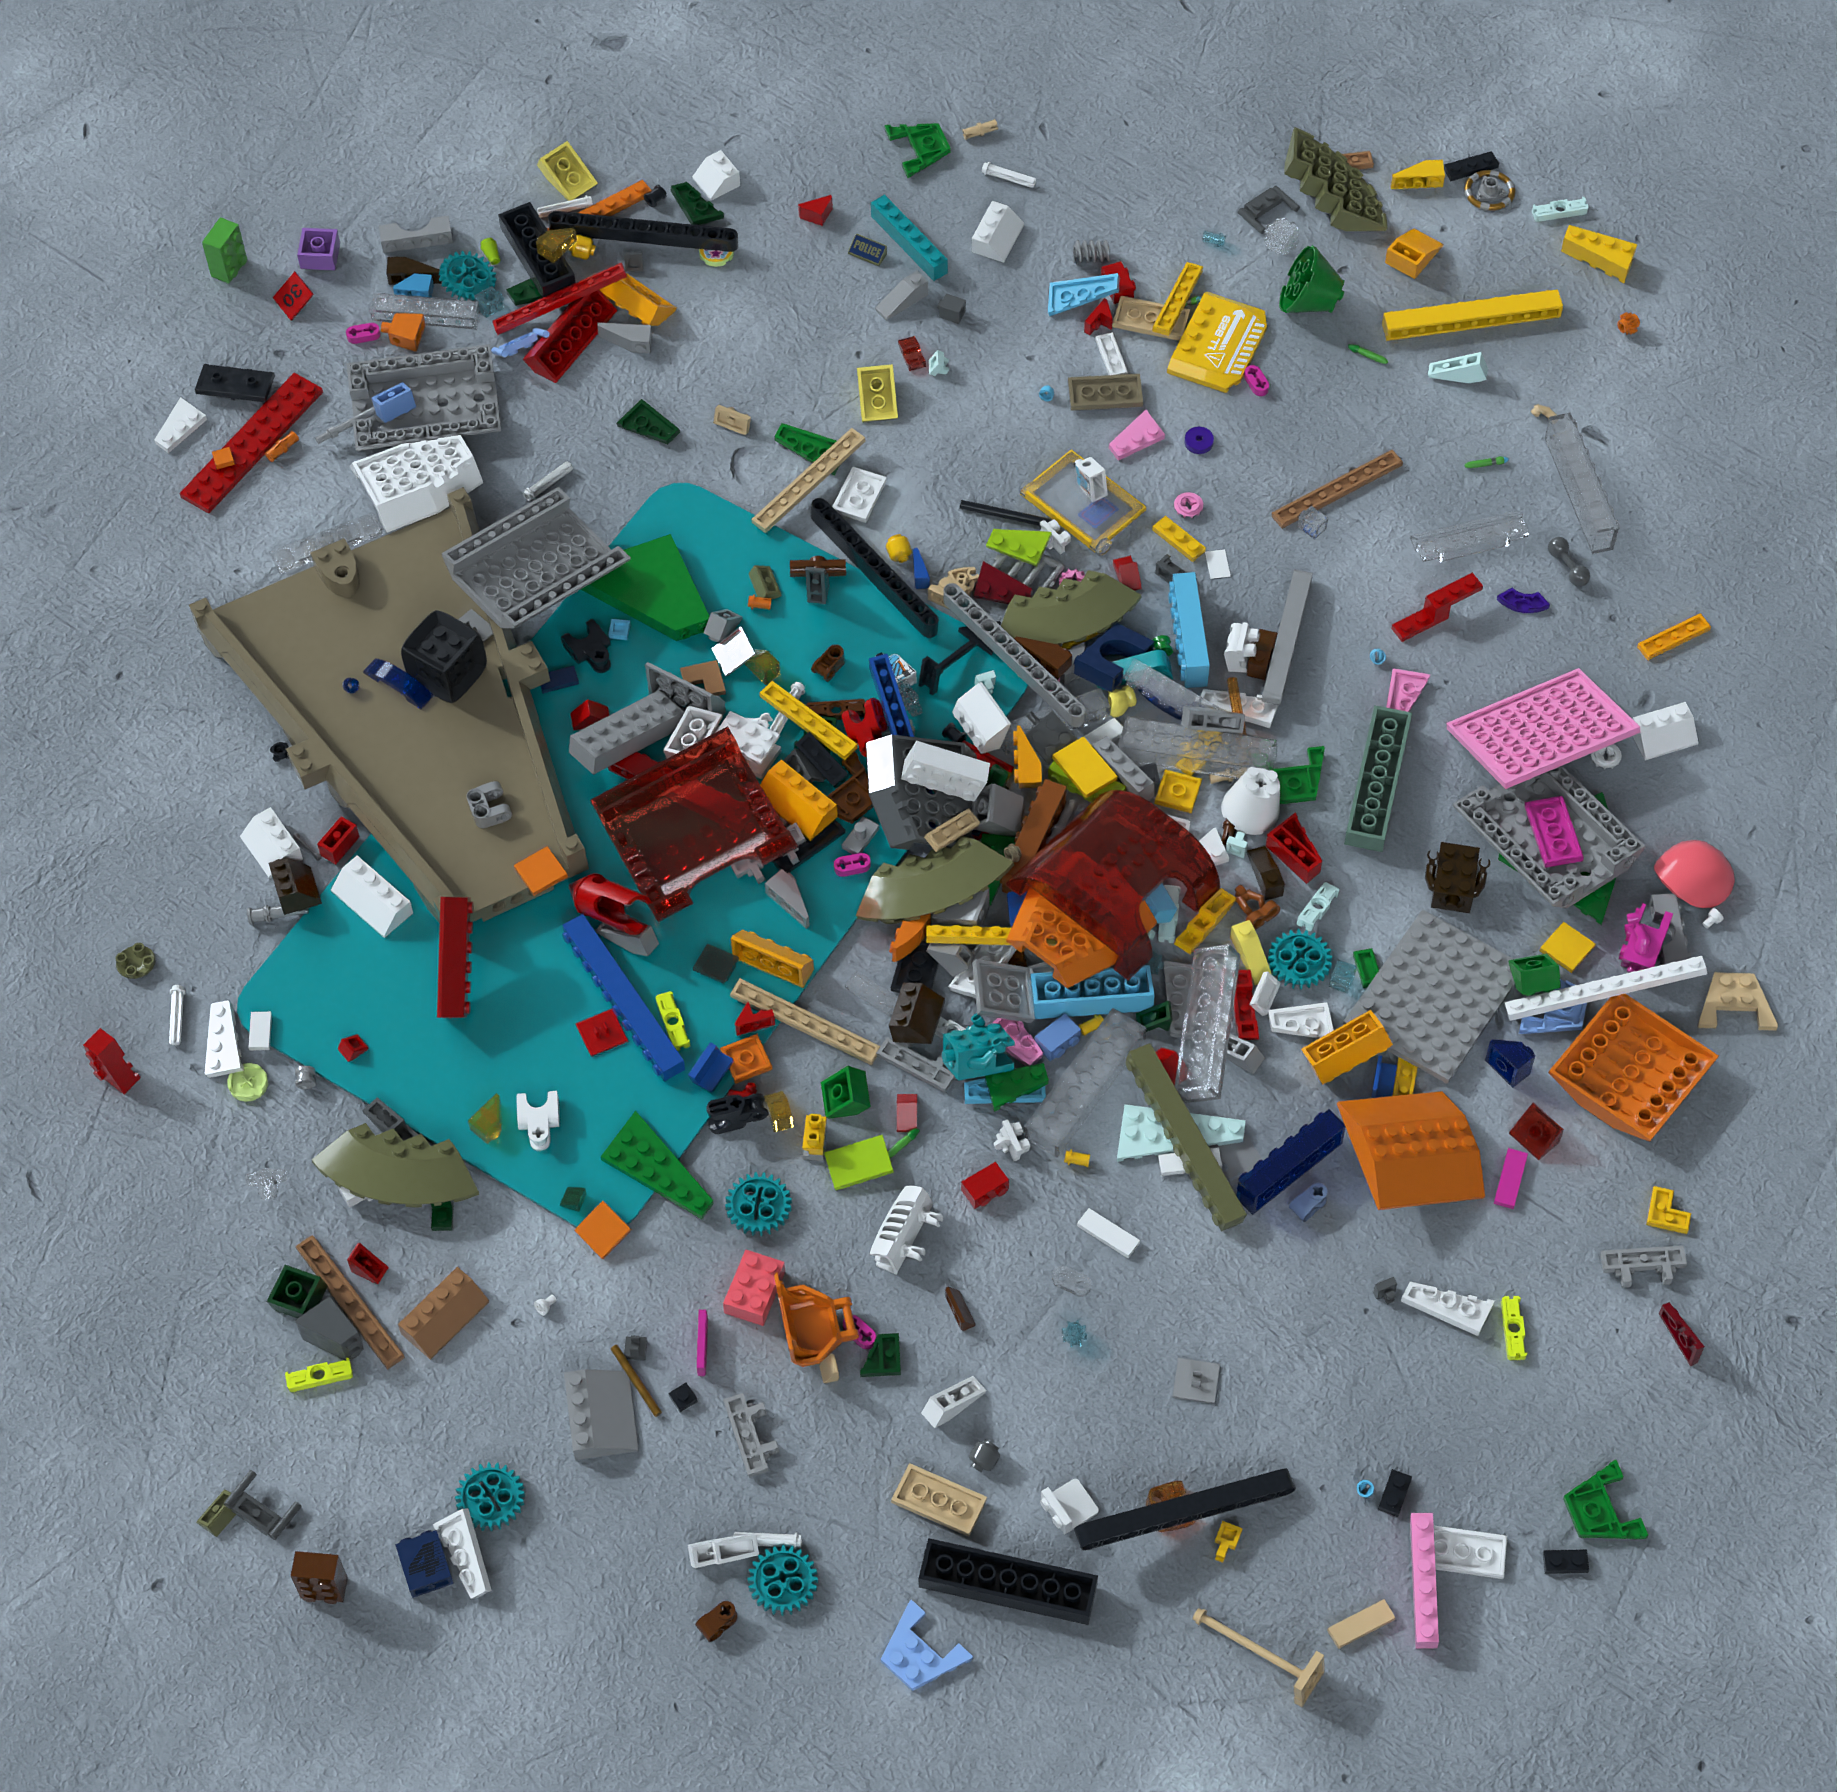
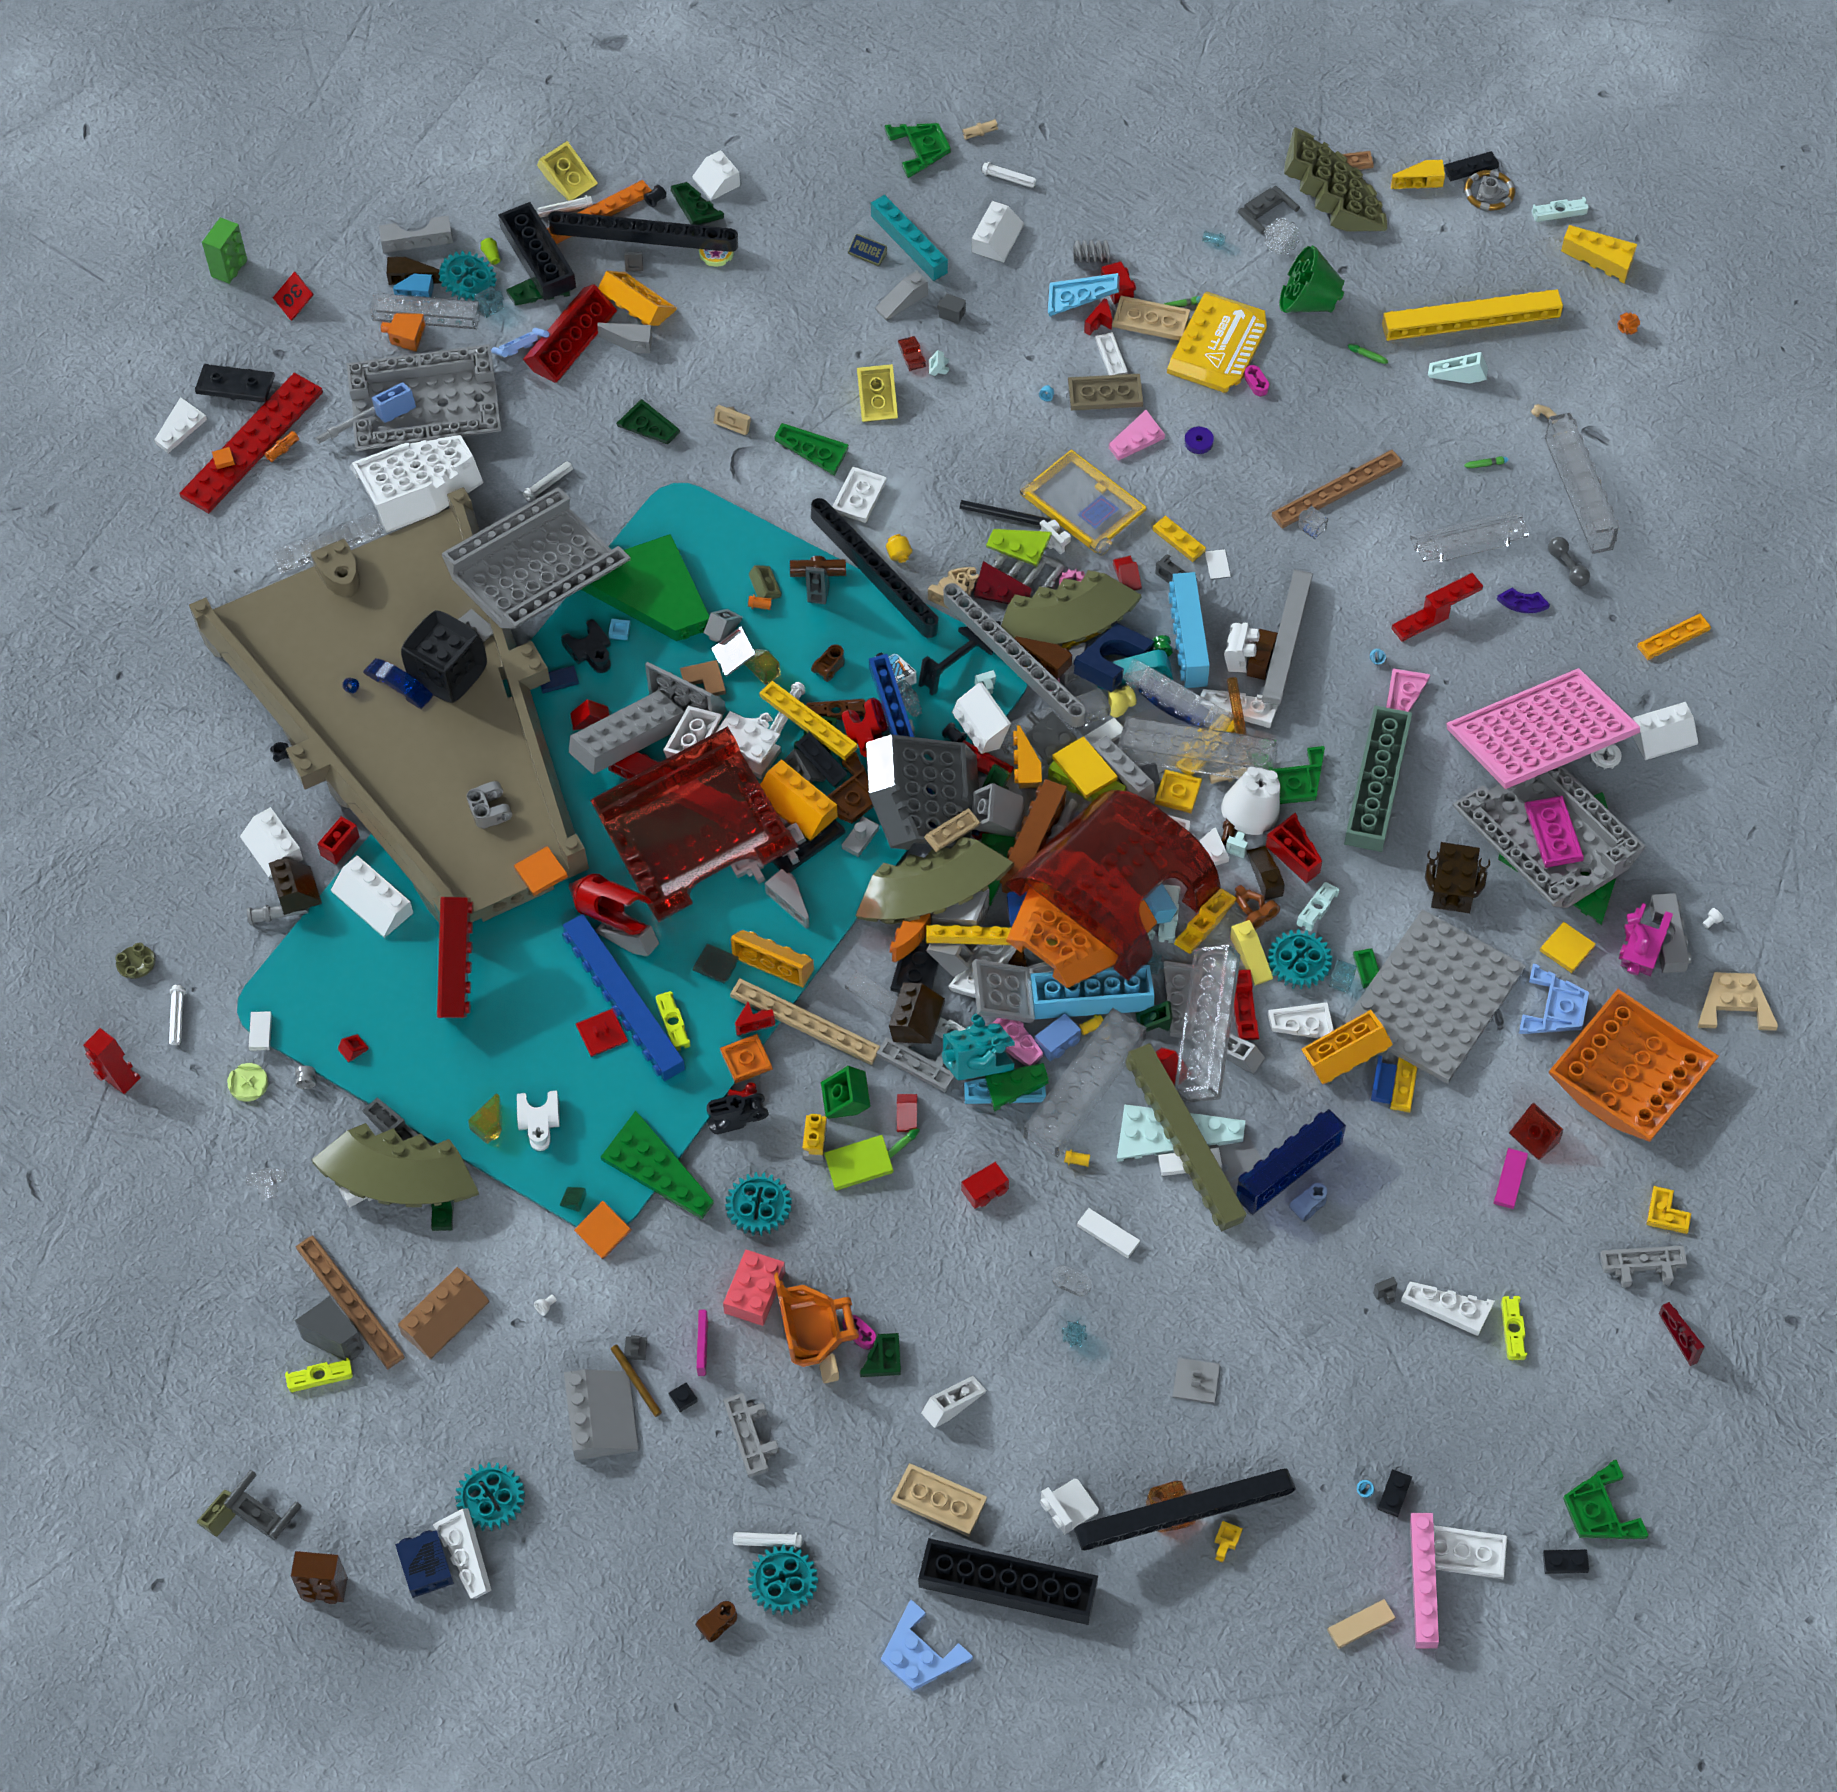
(222, 1046): white wing -> none
(296, 1292): dark green brick -> none
(317, 856): flat silver hinge -> none
(318, 249): medium lavender brick -> none
(363, 333): dark pink beam -> none
(366, 1264): red slope -> none
(555, 243): clear yellow slope -> none
(559, 298): red tile -> none
(583, 247): yellow head -> none
(710, 1068): blue panel -> none
(723, 1550): white slope -> none
(779, 1111): clear yellow slope -> none
(808, 480): tan plate -> none
(816, 210): red slope -> none
(852, 864): dark pink beam -> none
(902, 1227): white piece -> none
(921, 575): blue slope -> none
(945, 771): white brick -> none
(959, 1308): reddish brown slope -> none
(984, 1455): dark grey head -> none
(1008, 1141): white hips -> none
(1012, 853): dark tan plate -> none
(1091, 478): white torso -> none
(1177, 299): yellow tile -> none
(1193, 500): bright pink gear -> none
(1212, 720): light grey slope -> none
(1265, 993): white tile -> none
(1307, 1677): tan tile -> none
(1412, 252): light orange slope -> none
(1414, 1149): orange slope -> none
(1510, 1060): clear blue slope -> none
(1535, 974): green slope -> none
(1606, 988): white plate -> none
(1696, 873): coral piece -> none

